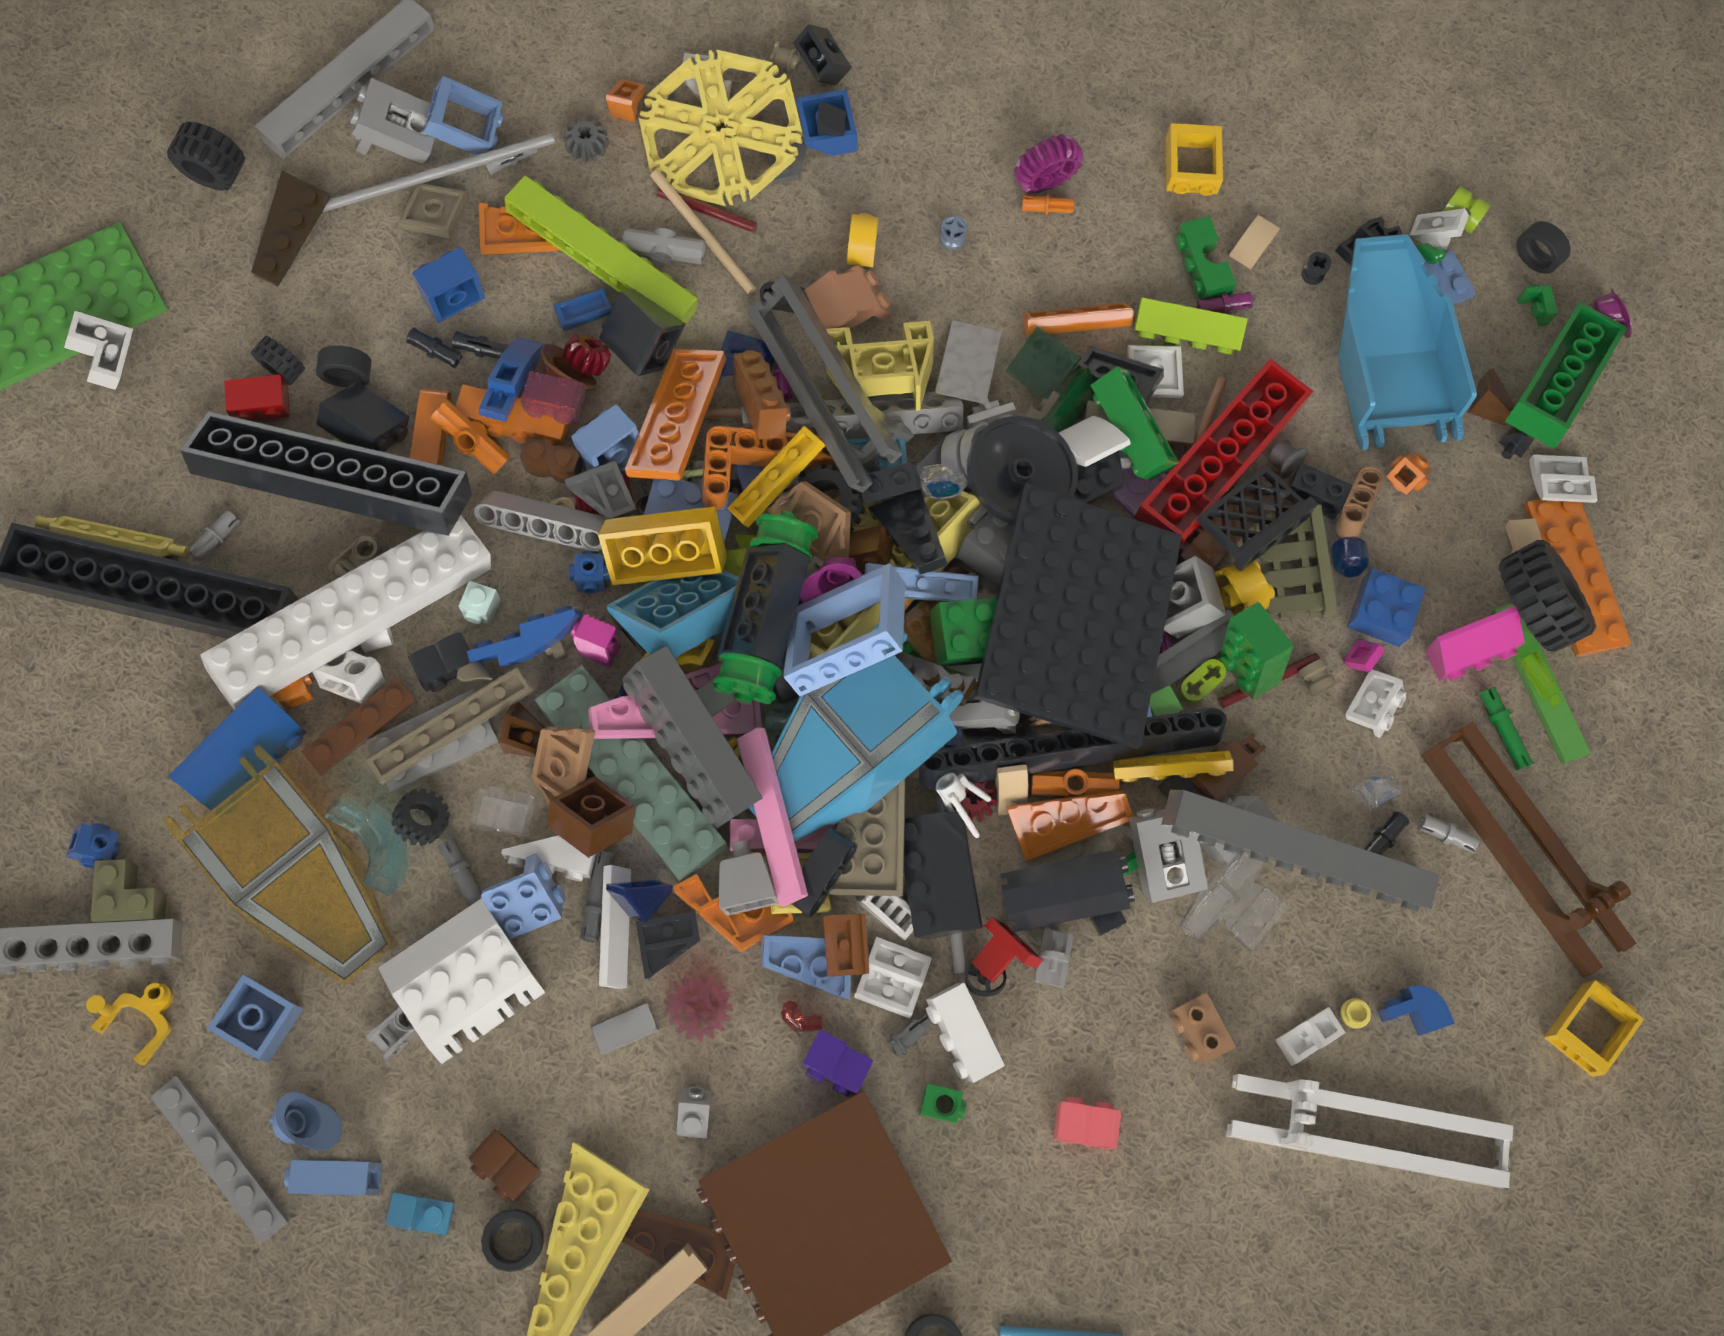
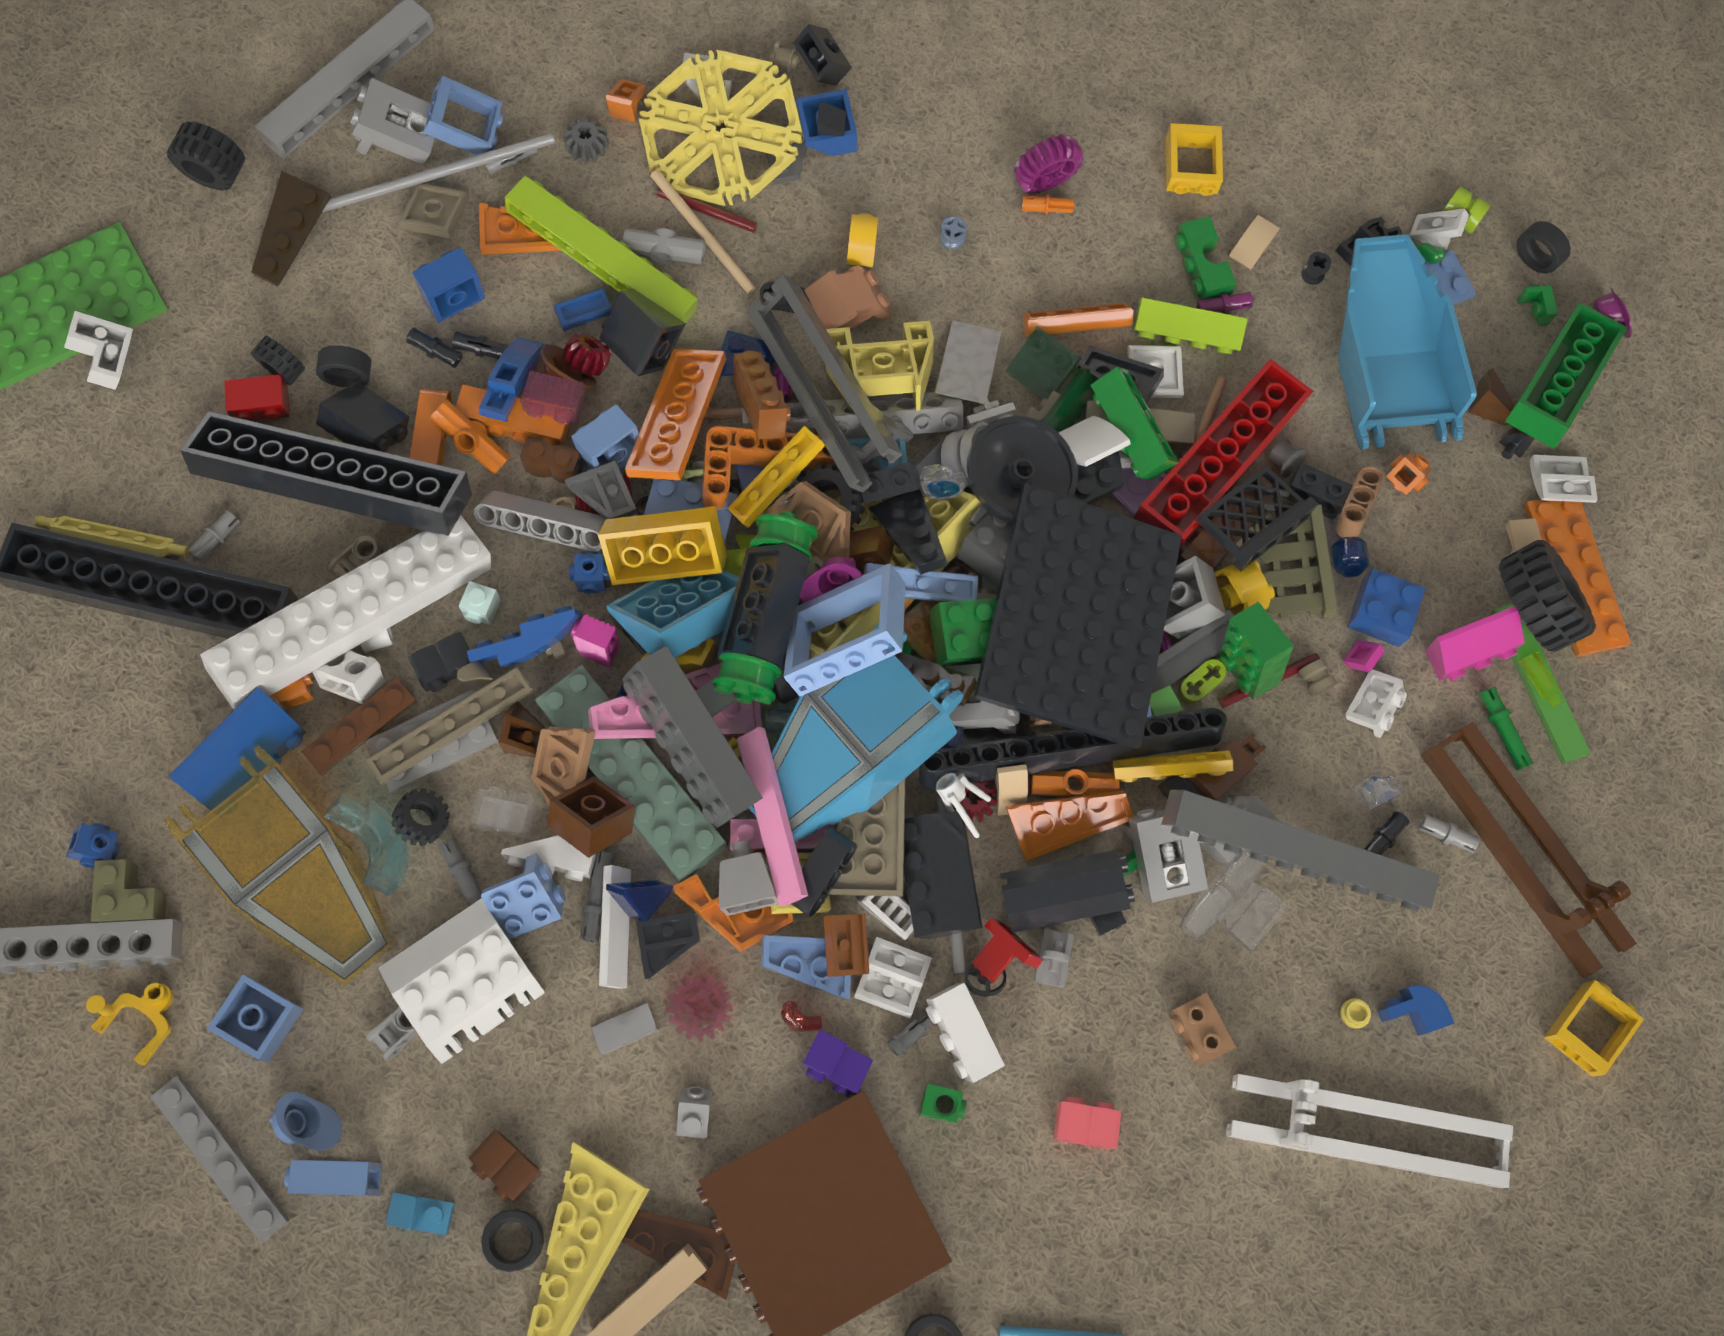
(1310, 1036): white slope -> none

